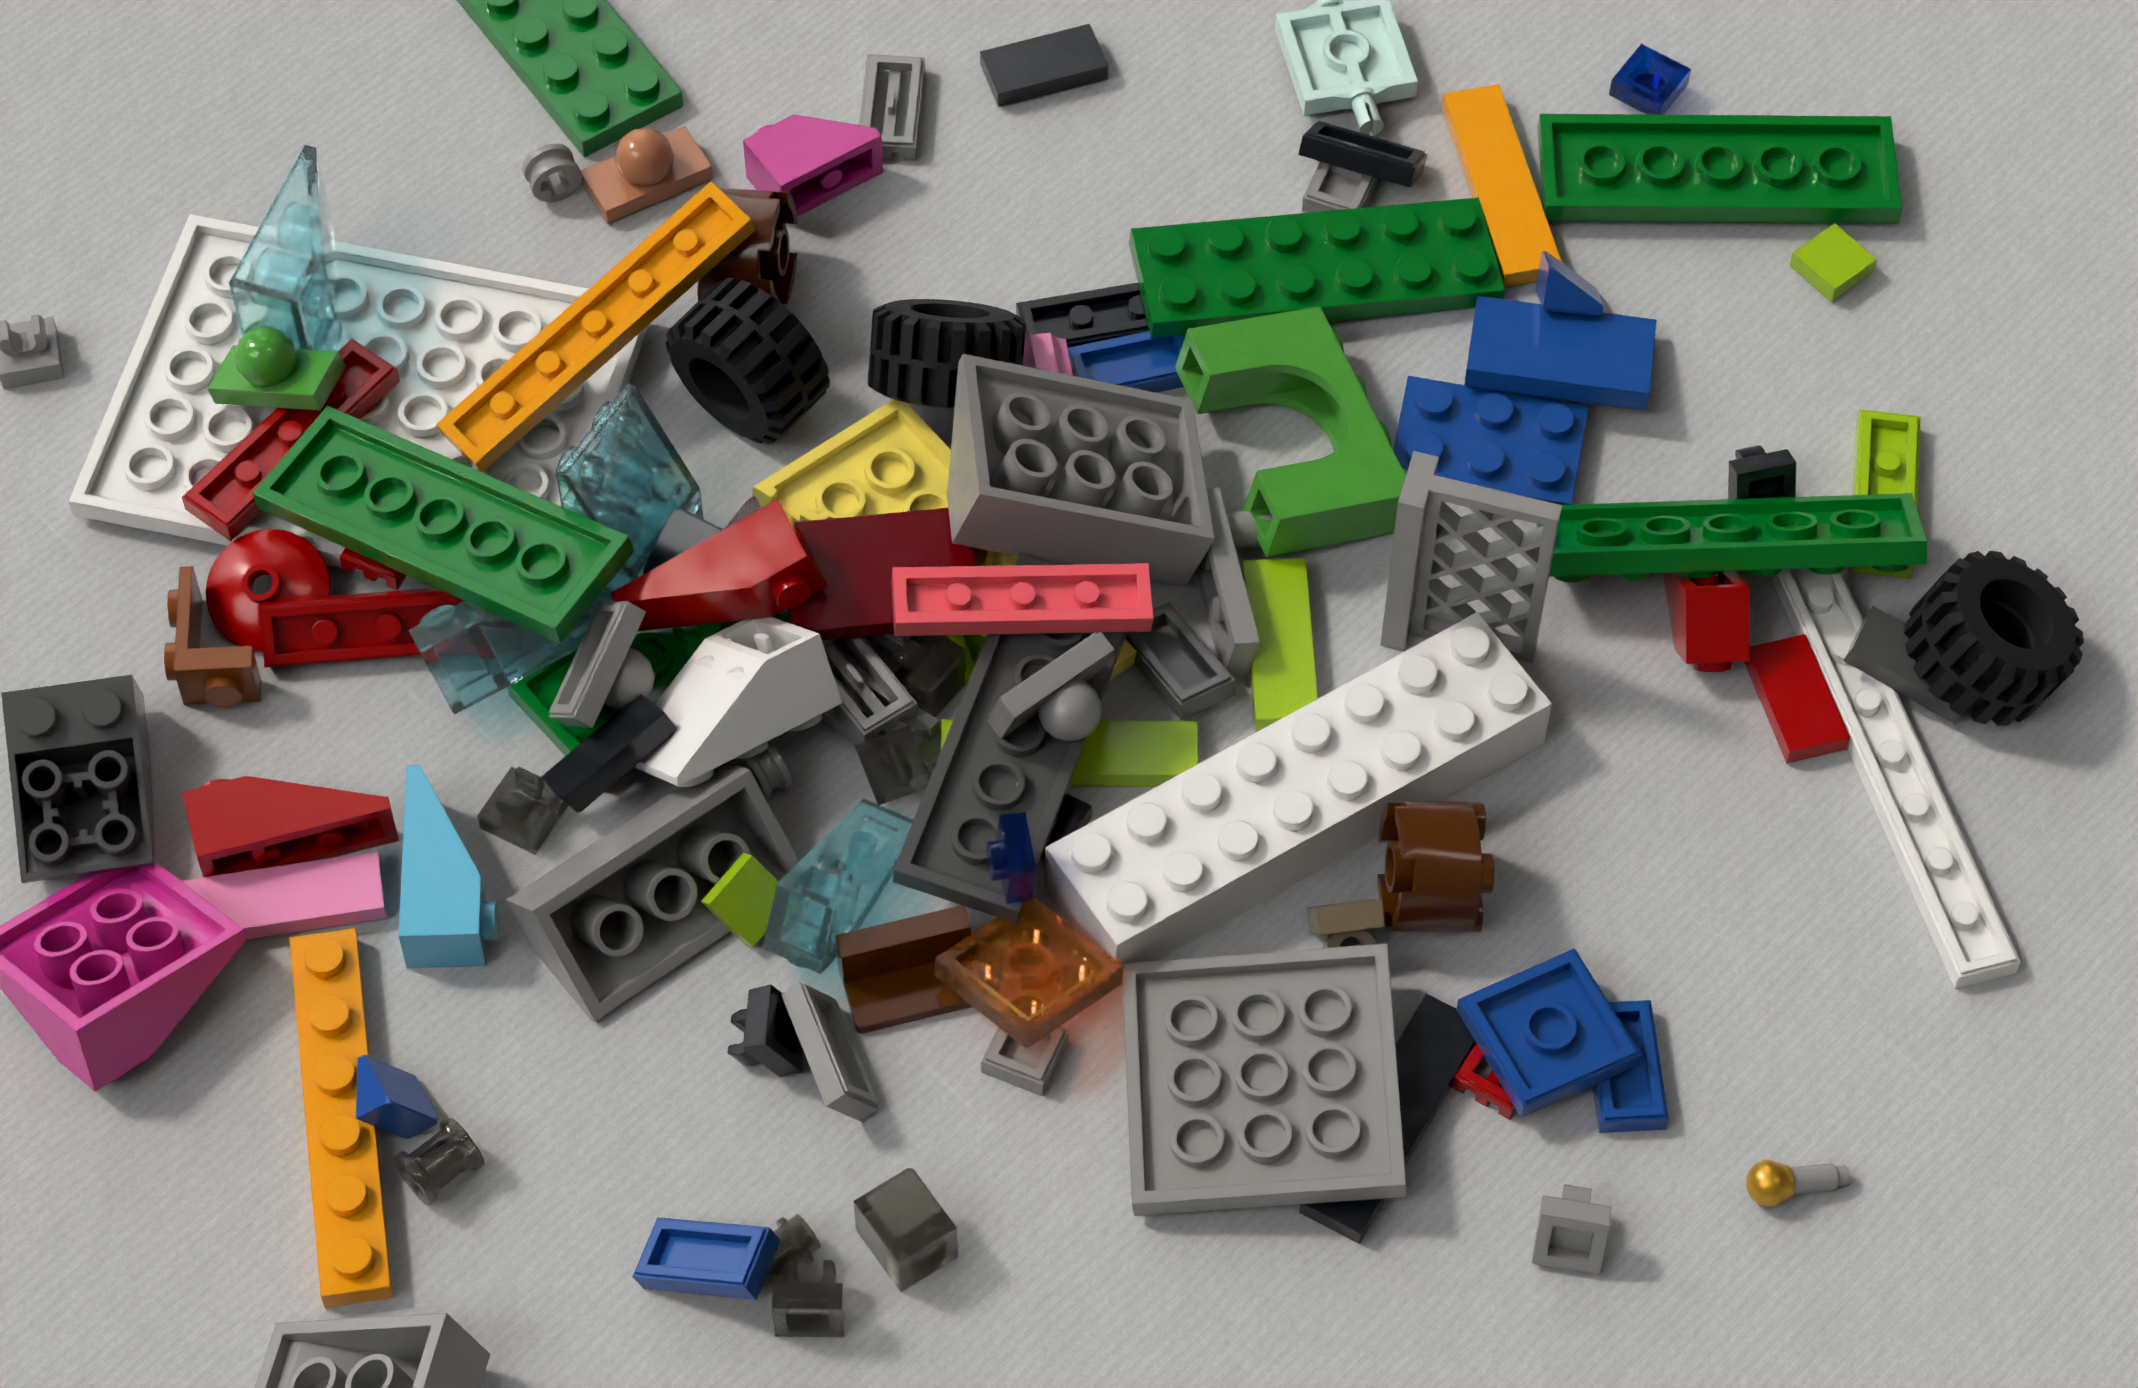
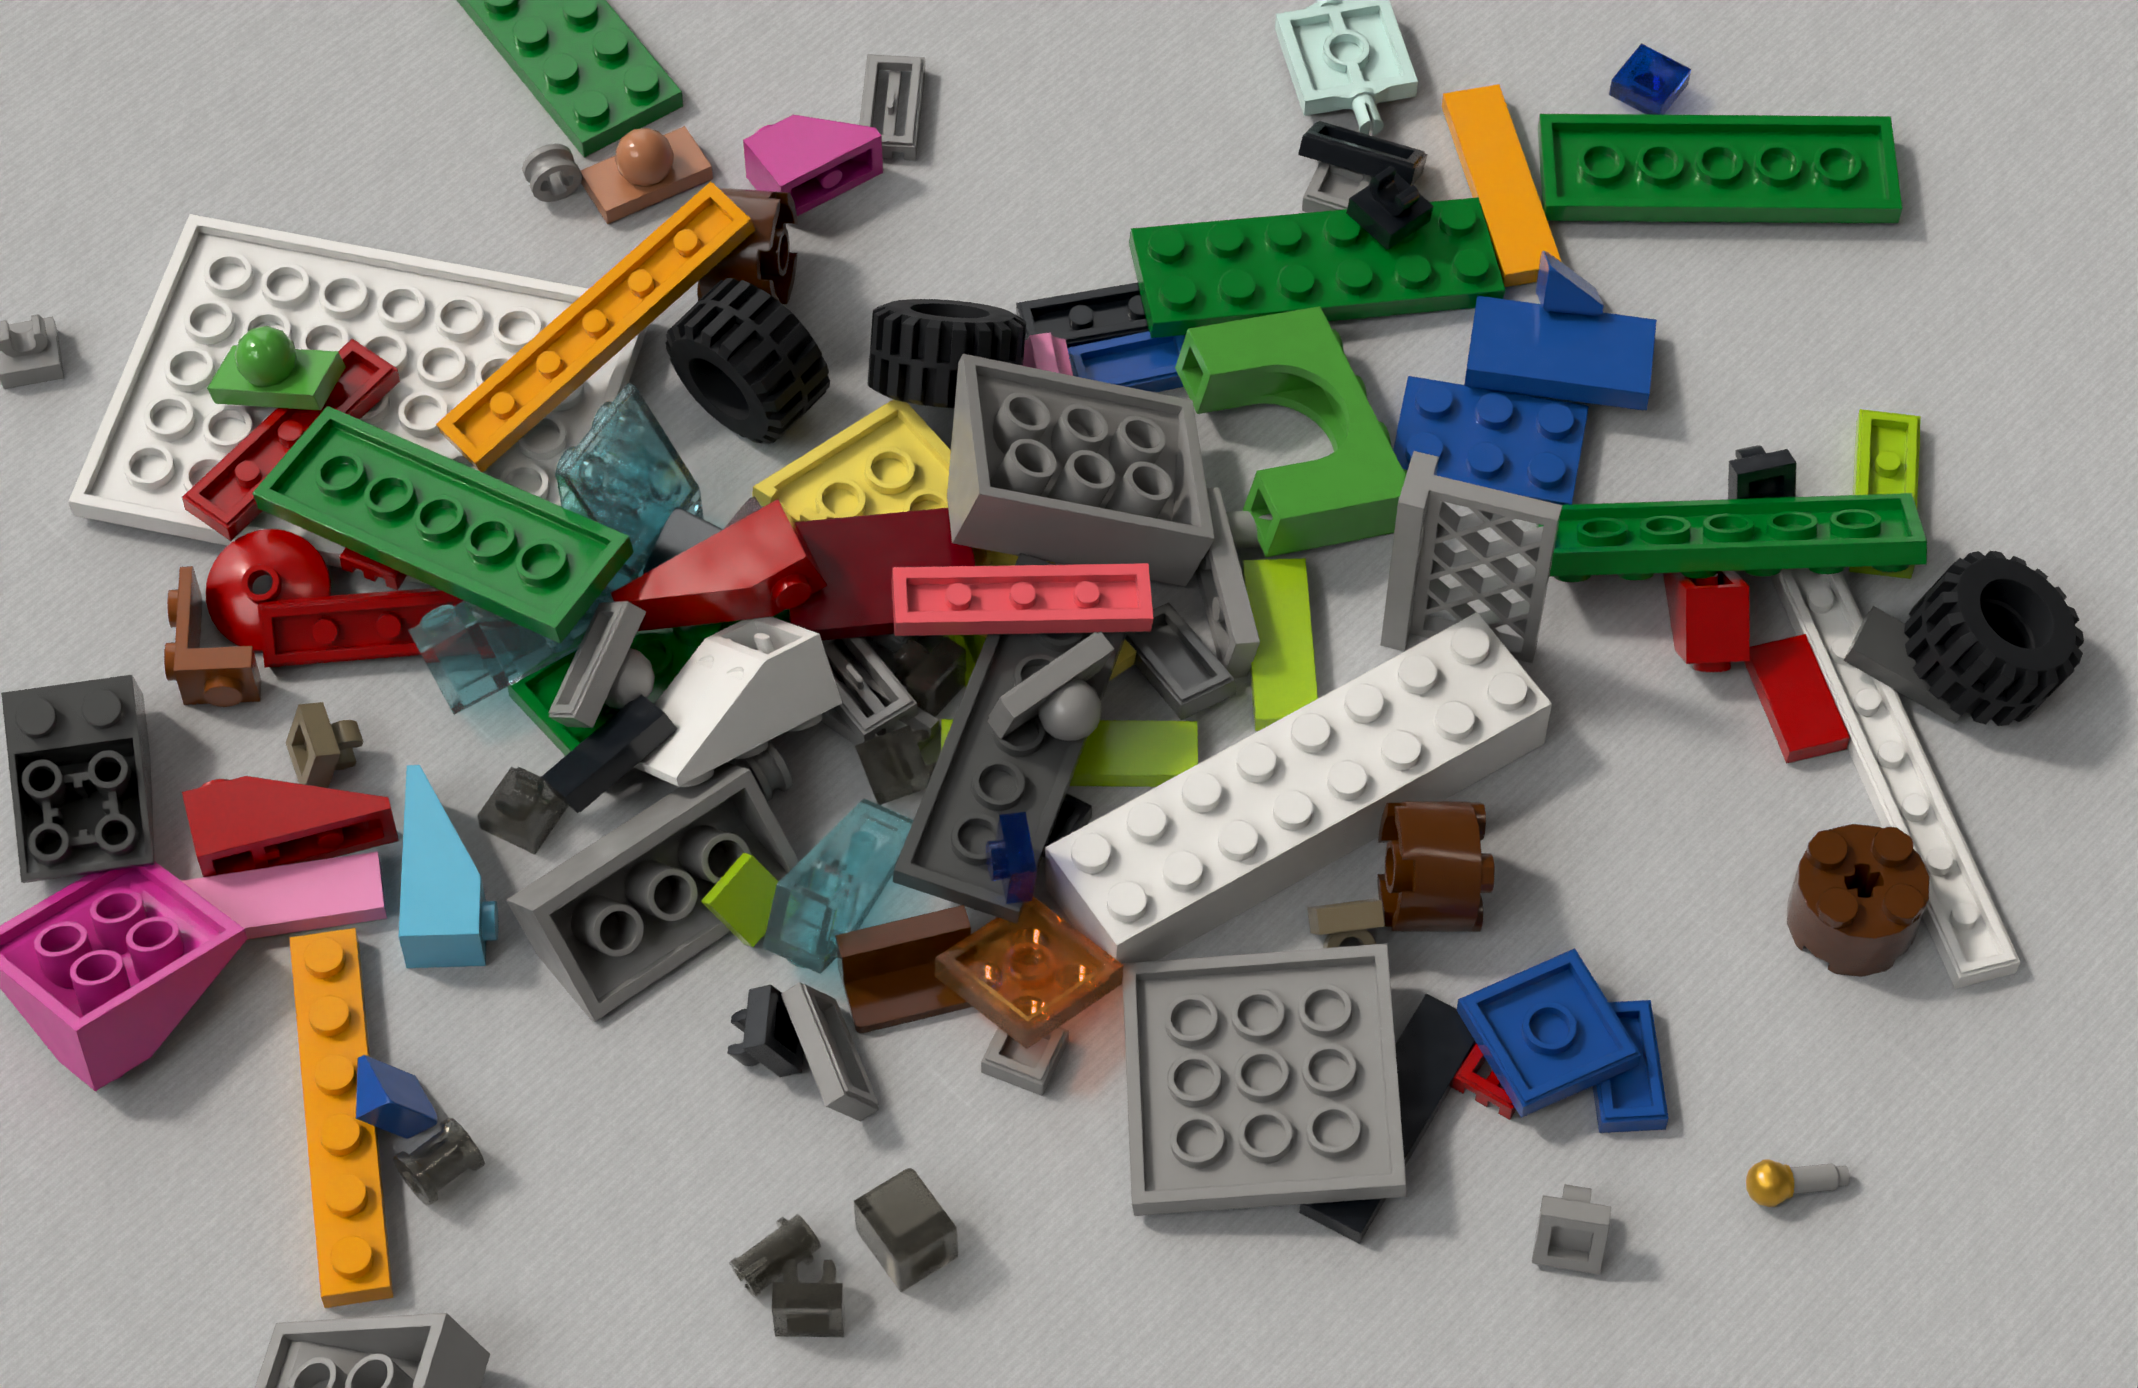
(290, 264): clear light blue slope -> none
(319, 746): none -> dark tan tile
(706, 1258): blue tile -> none
(1044, 65): black tile -> none
(1389, 208): none -> black tile
(1833, 262): lime tile -> none
(1858, 898): none -> reddish brown brick

